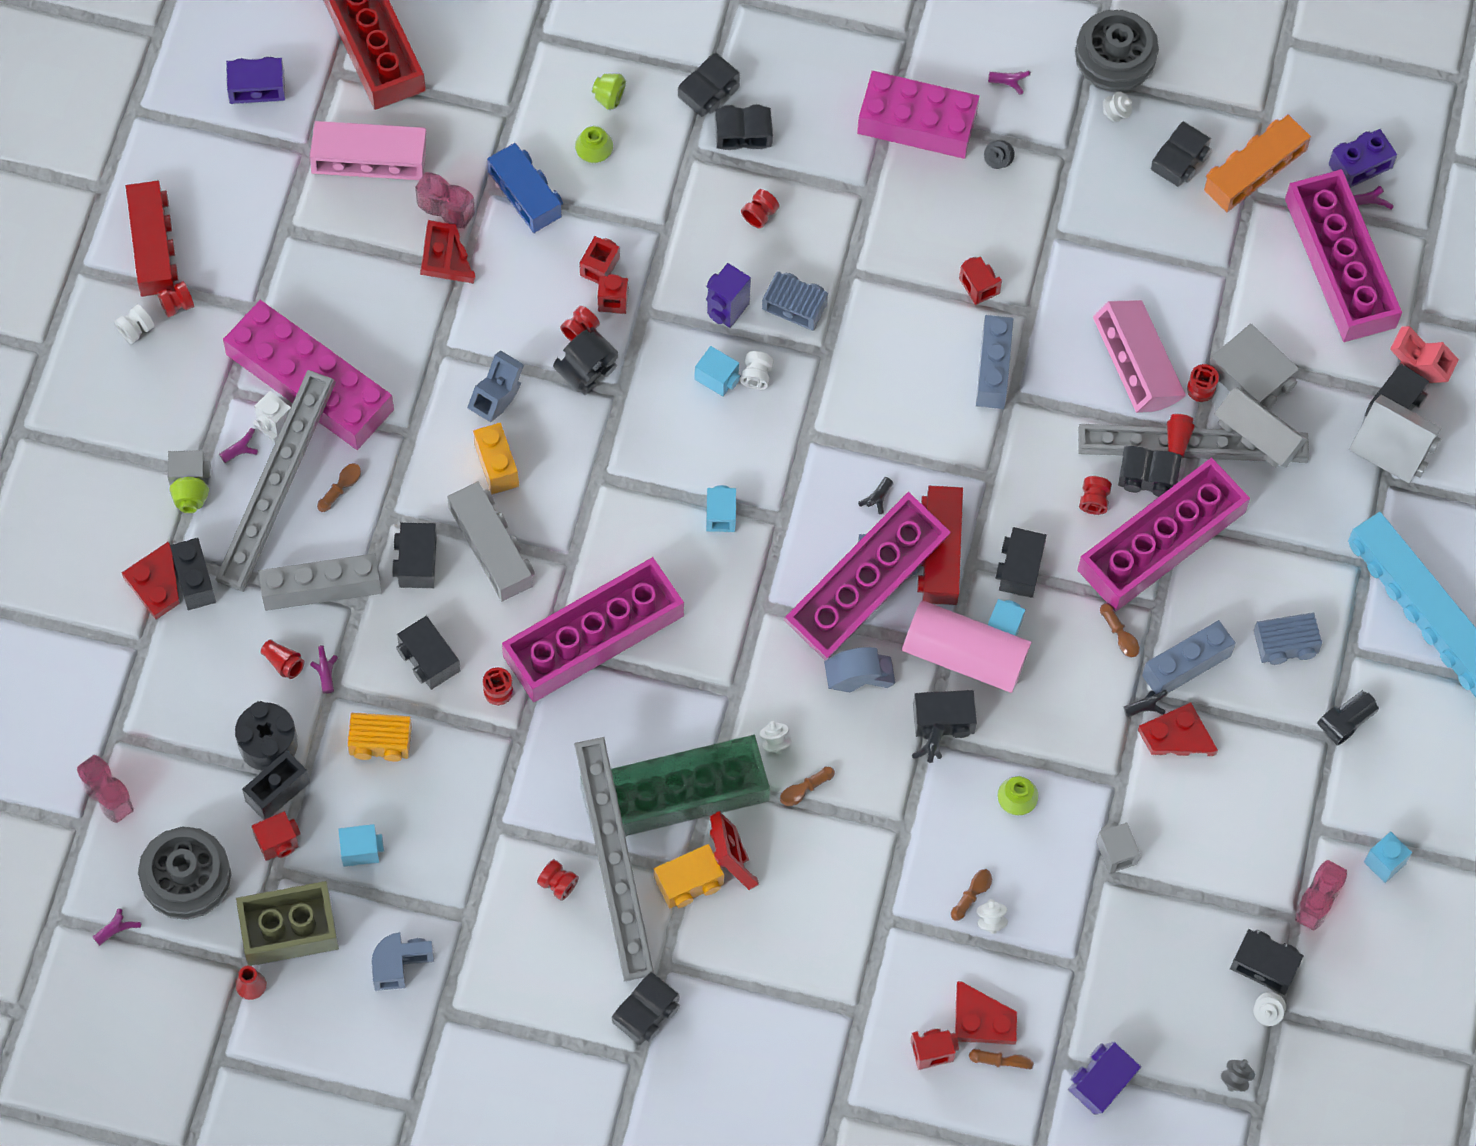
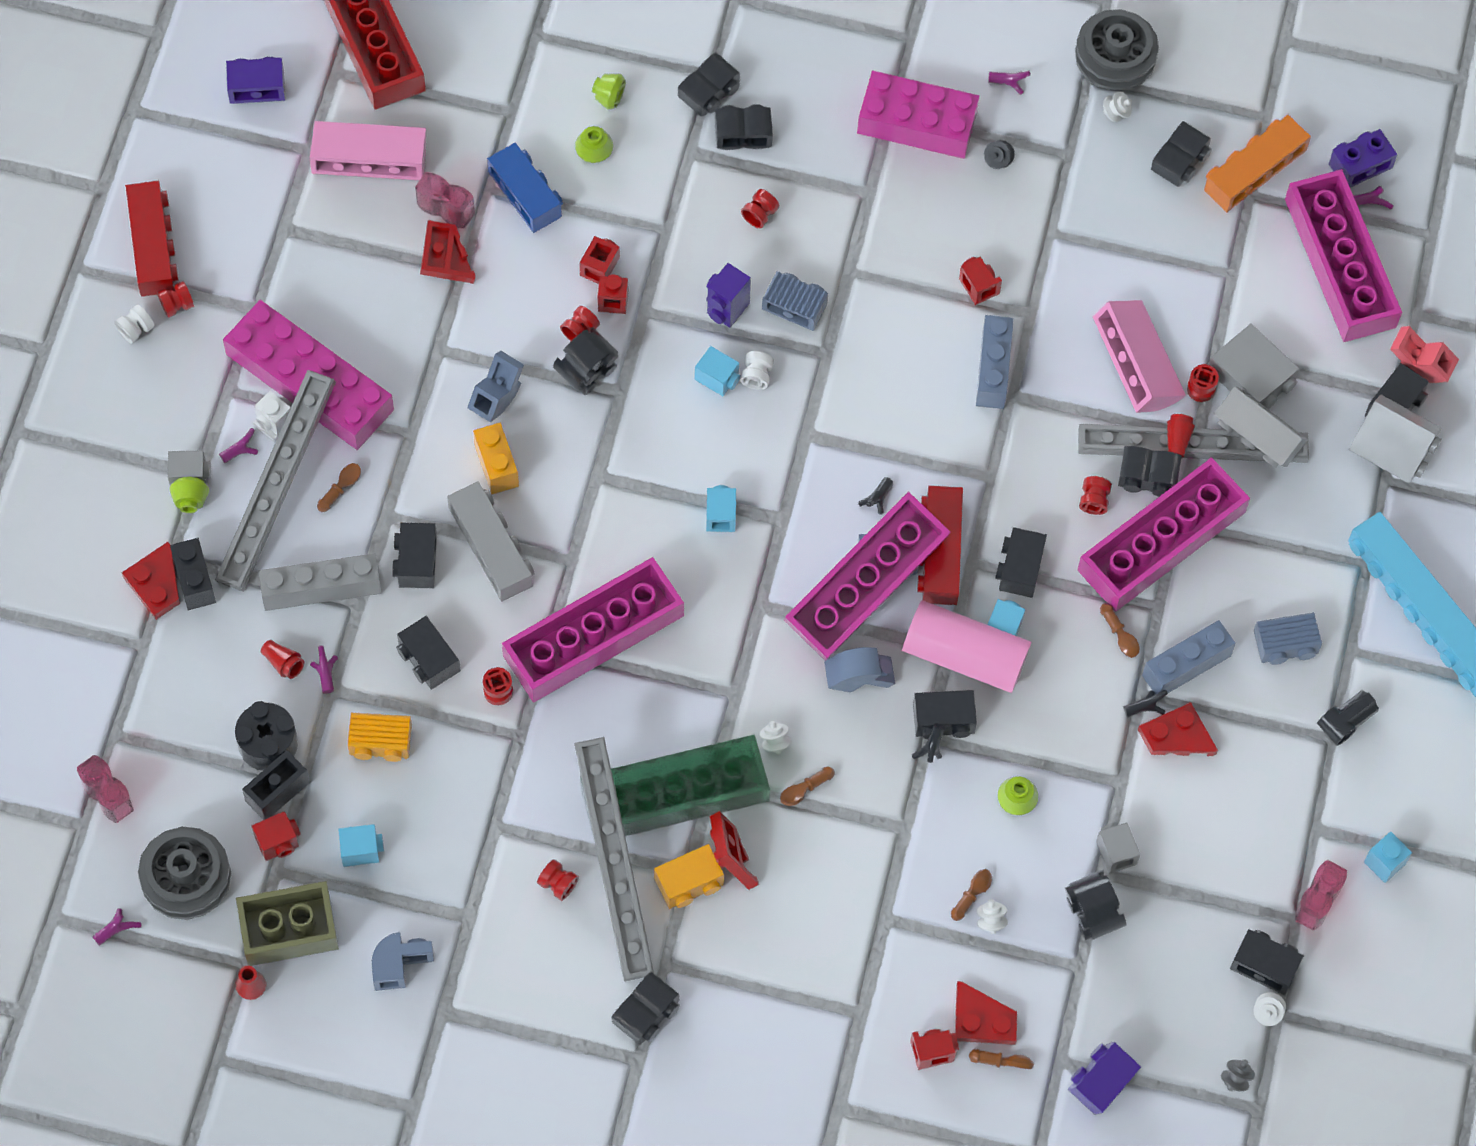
(1096, 905): none -> black brick

